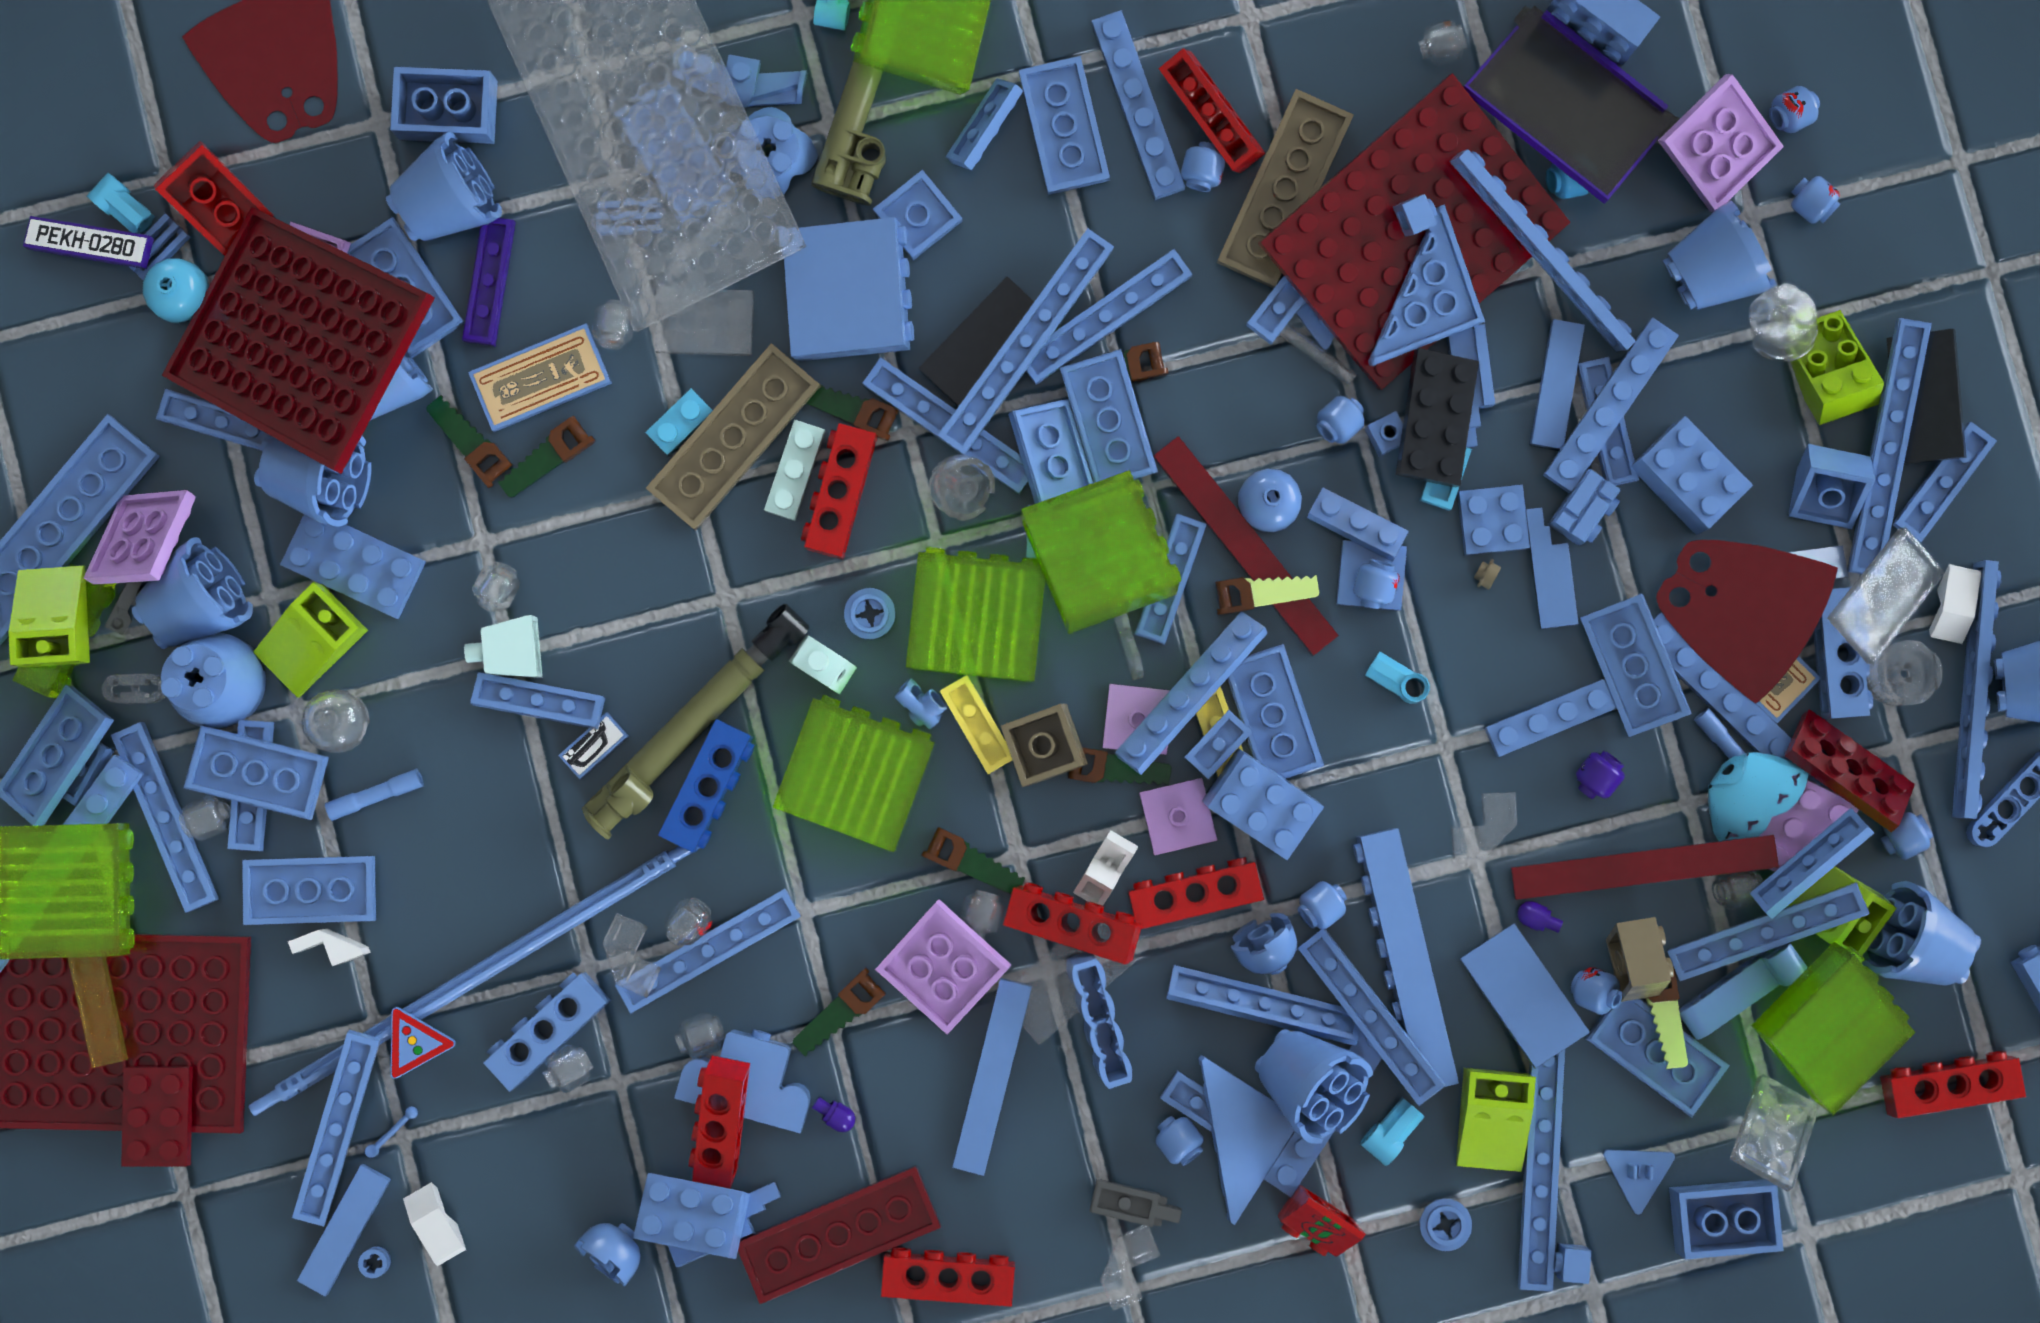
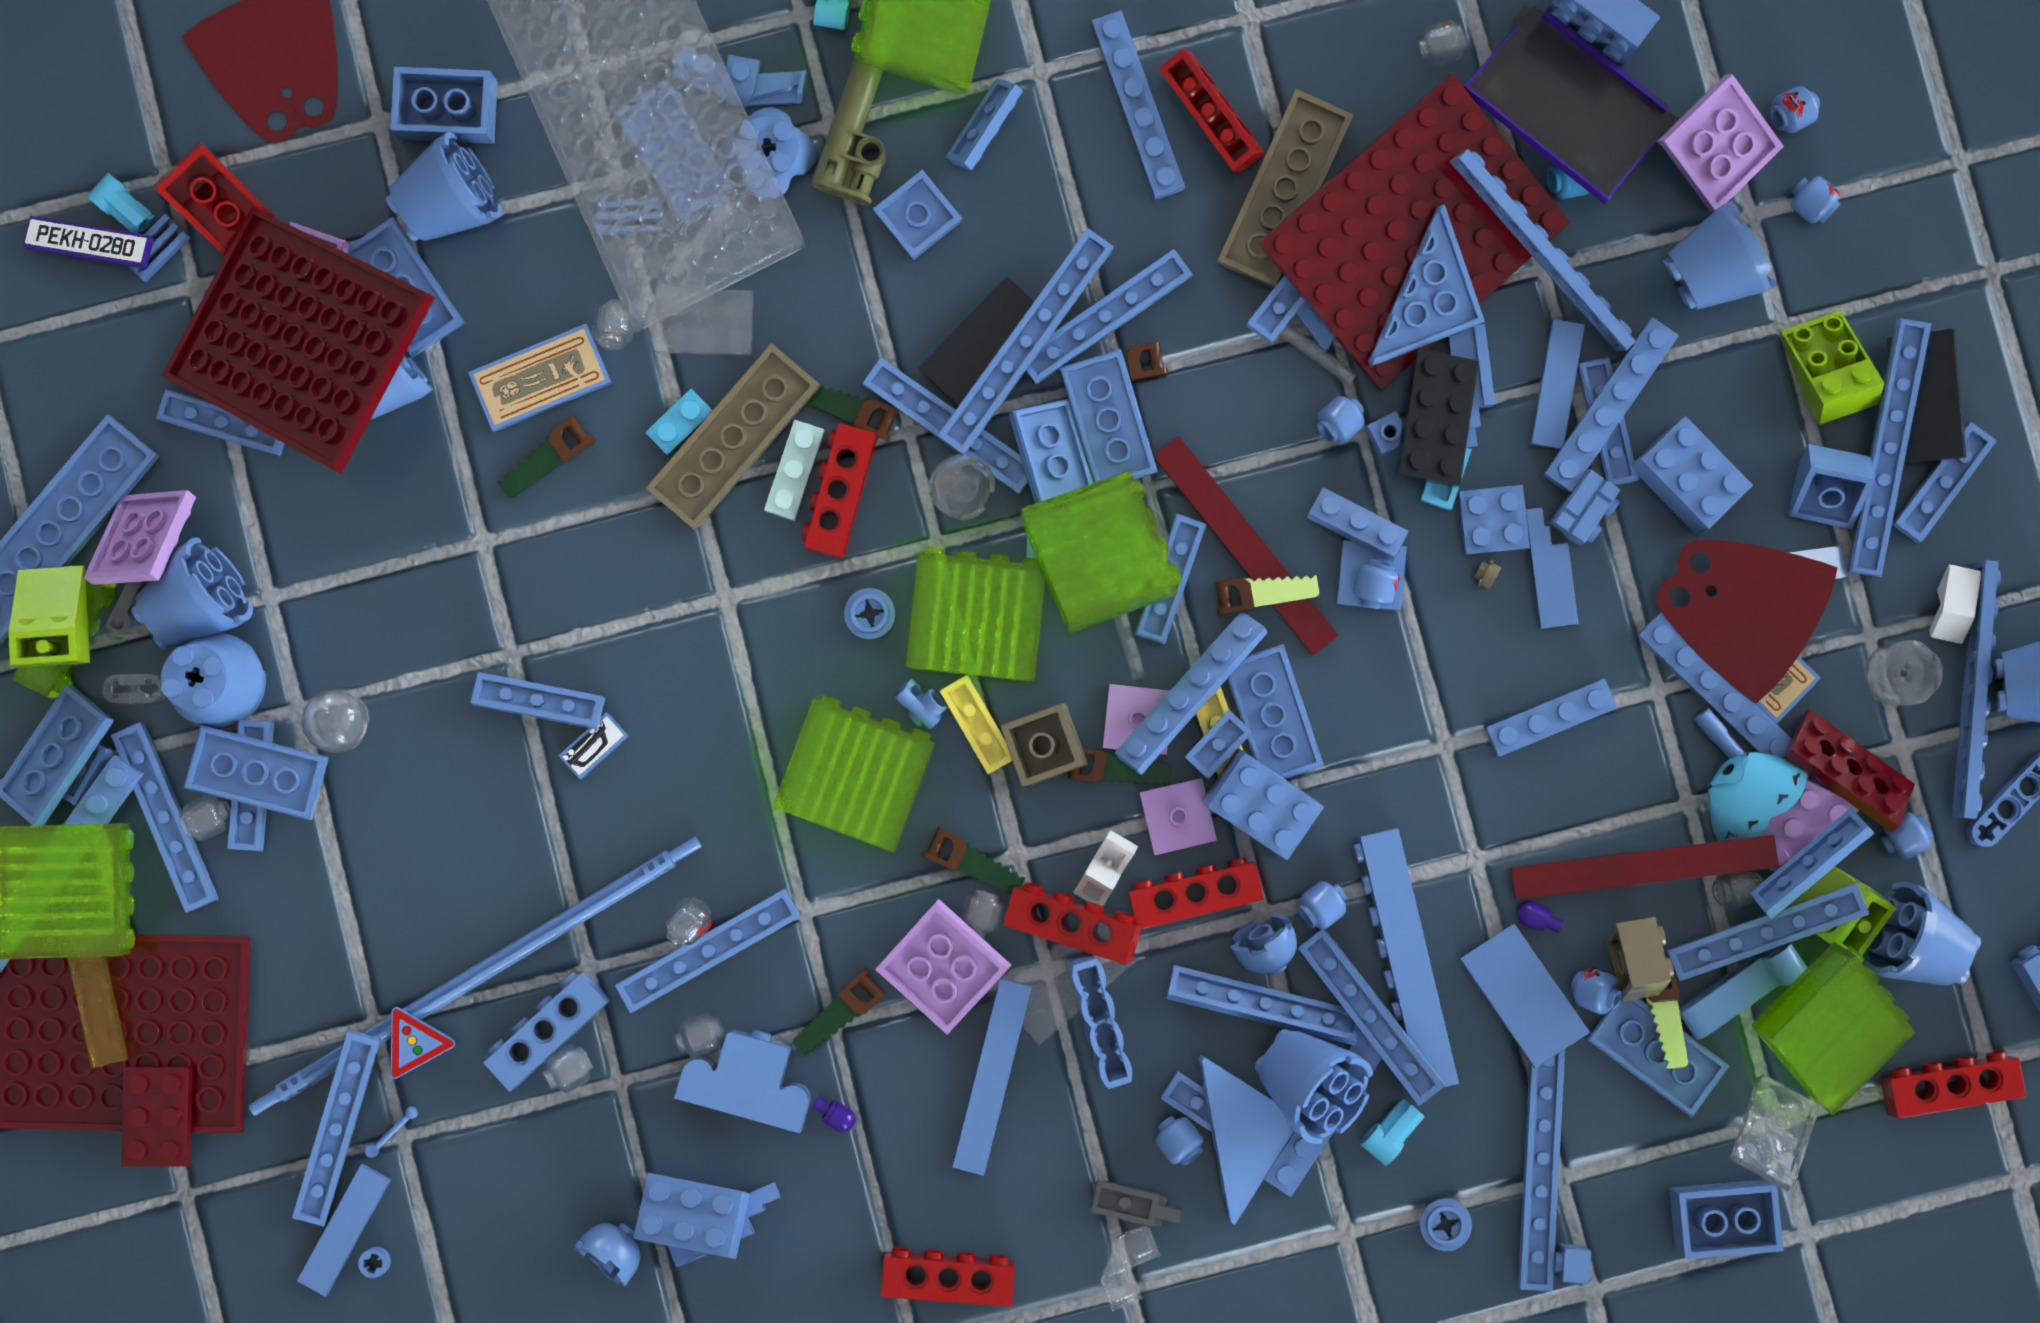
(175, 289): medium azure cylinder -> none
(309, 638): lime slope -> none
(309, 890): medium blue plate -> none
(311, 485): medium blue cone -> none
(338, 947): white slope -> none
(354, 564): medium blue plate -> none
(355, 801): medium blue piece -> none
(432, 1225): white slope -> none
(468, 441): piece -> none
(488, 282): dark purple tile -> none
(496, 586): clear head -> none
(508, 648): light aqua torso -> none
(620, 947): clear tile -> none
(630, 787): olive piece -> none
(676, 826): blue brick -> none
(720, 1121): red brick -> none
(822, 664): light aqua torso -> none
(838, 1234): dark red plate -> none
(849, 291): medium blue brick -> none
(1064, 125): medium blue plate -> none
(1202, 167): medium blue head -> none
(1276, 512): medium blue cylinder -> none
(1319, 1222): red slope -> none
(1395, 676): medium azure piece -> none
(1416, 215): medium blue plate -> none
(1494, 1119): lime slope -> none
(1498, 821): clear tile -> none
(1600, 775): dark purple head -> none
(1635, 665): medium blue plate -> none
(1638, 1173): medium blue piece -> none
(1783, 323): clear brick -> none
(1831, 669): medium blue brick -> none
(1886, 595): clear tile -> none

